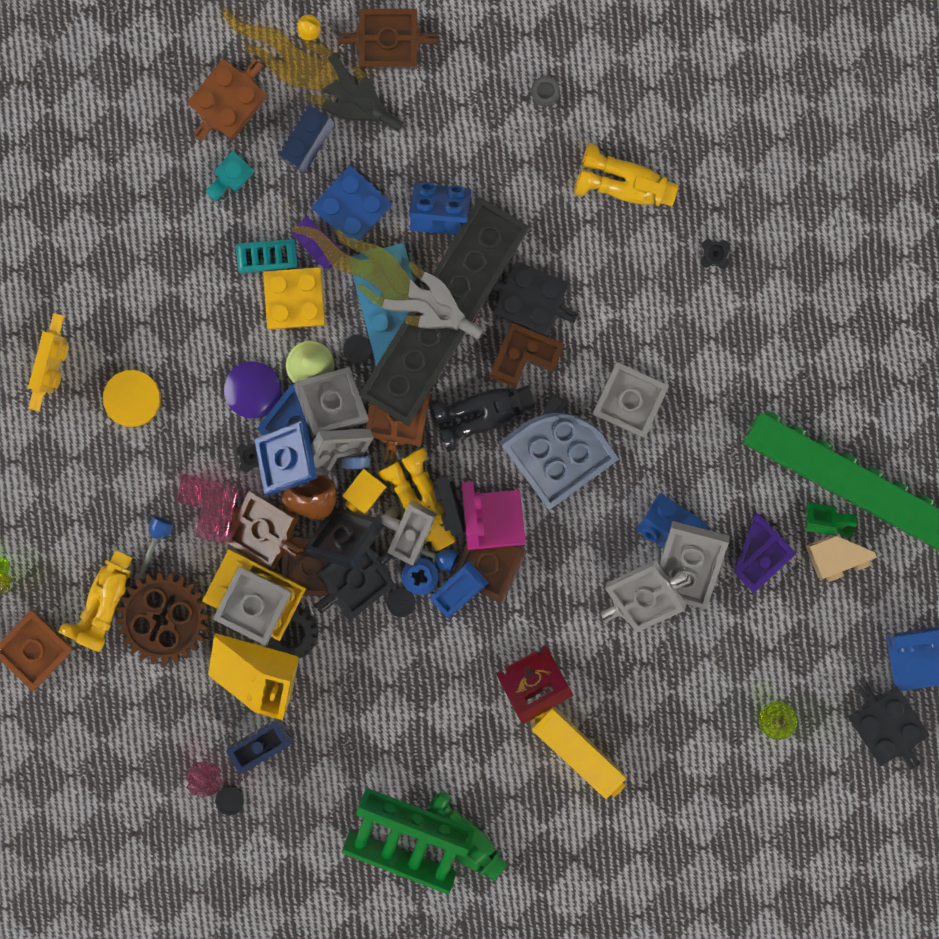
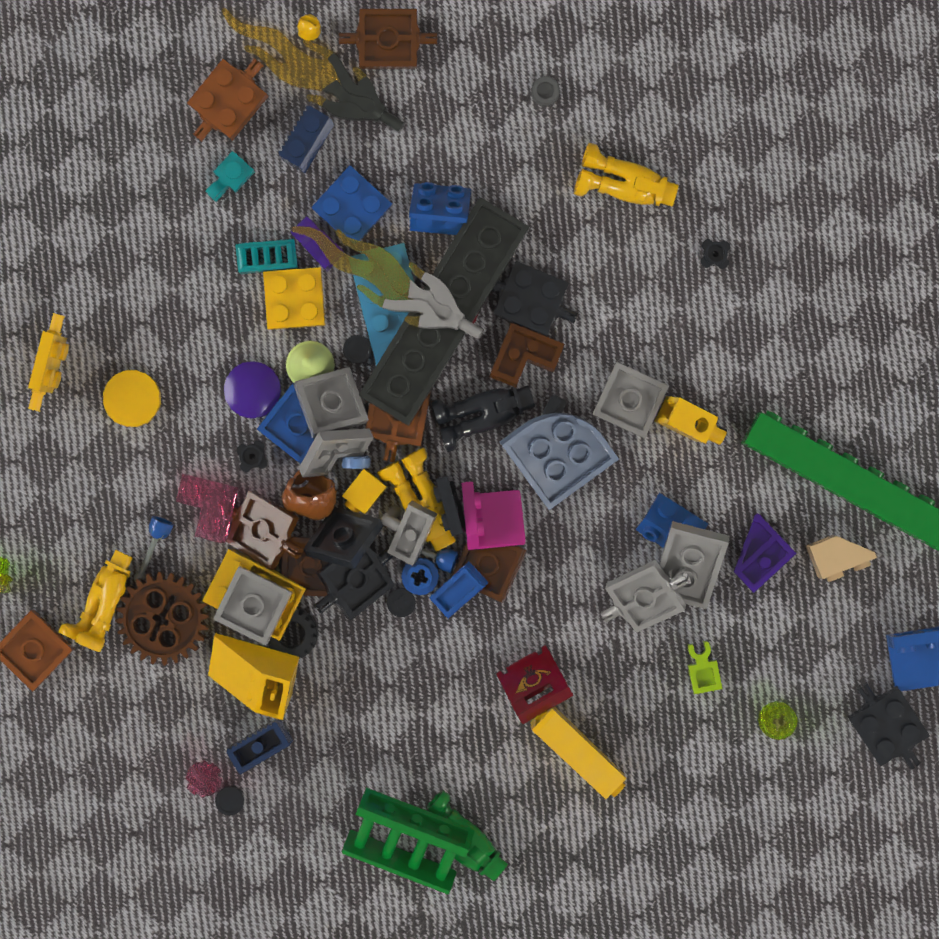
(285, 458): tile -> none
(681, 417): none -> yellow torso
(704, 673): none -> lime plate
(826, 520): green plate -> none

